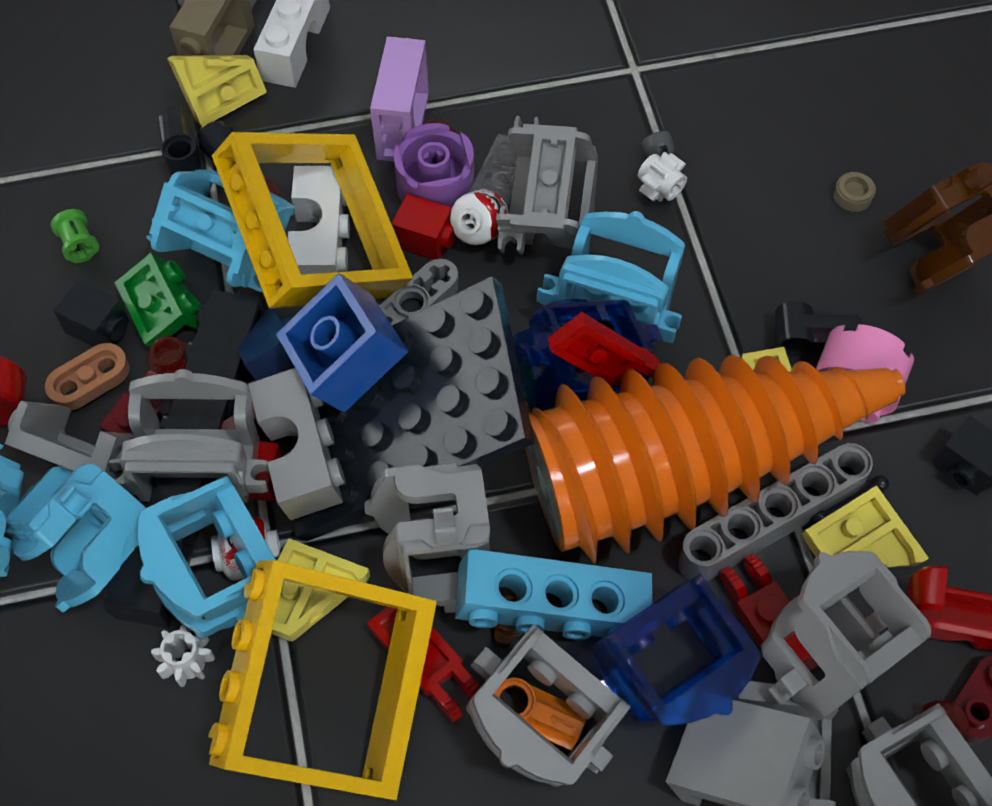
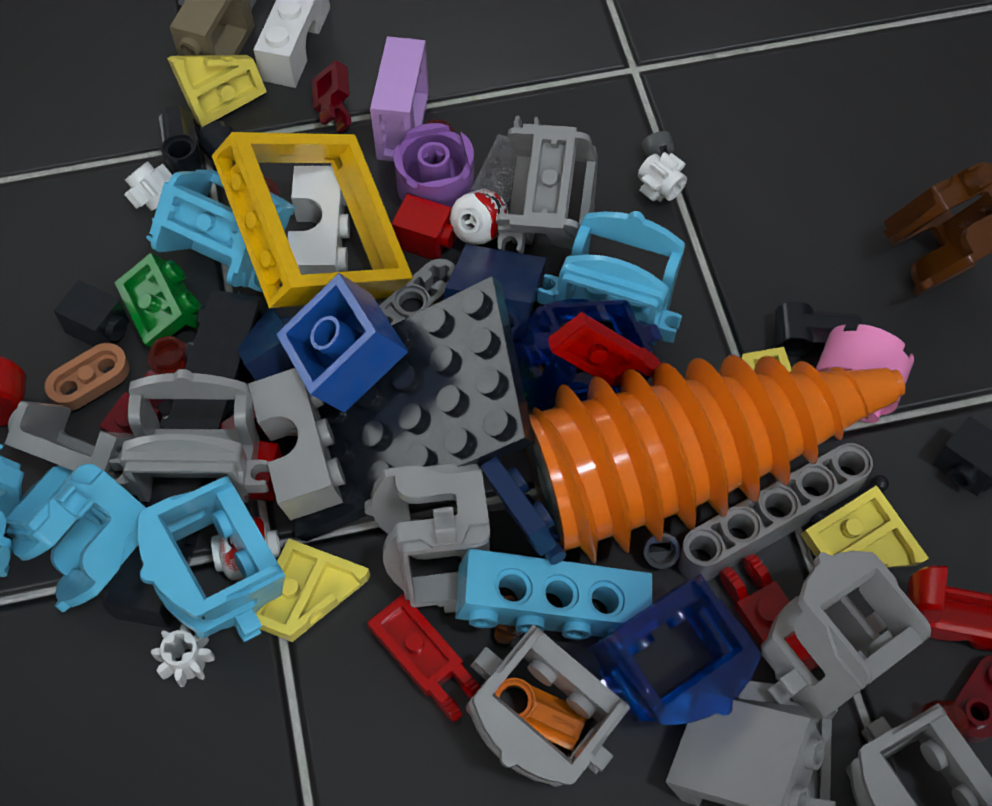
(72, 236): bright green bush -> none
(147, 185): none -> white gear
(329, 92): none -> dark red plate
(396, 697): yellow window -> none
(517, 272): none -> dark blue panel
(527, 513): none -> dark blue plate
(661, 556): none -> dark grey hinge
(854, 191): dark tan tile -> none

